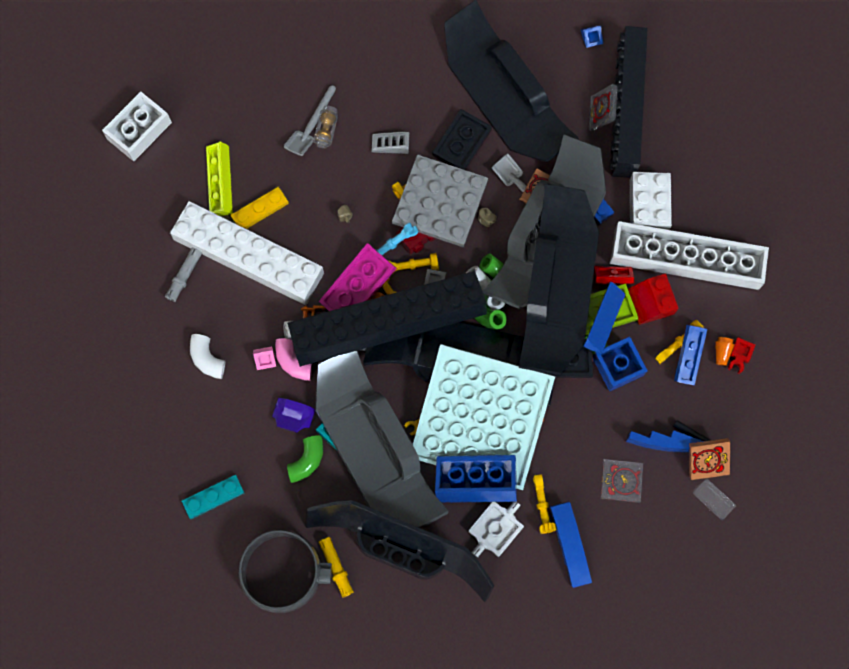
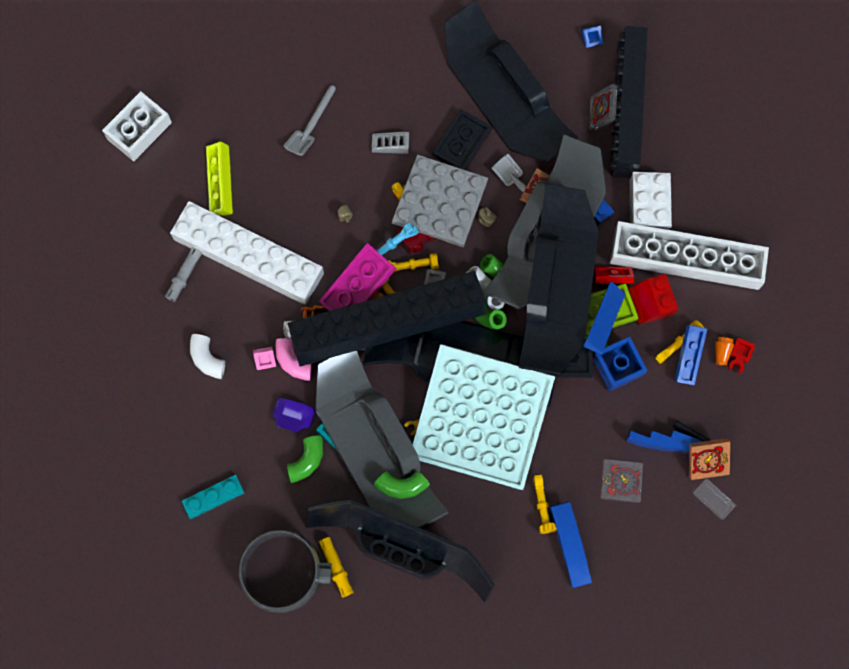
(260, 208): yellow plate -> none
(328, 118): clear piece -> none
(401, 488): none -> bright green cylinder
(476, 478): blue slope -> none
(495, 529): white plate -> none

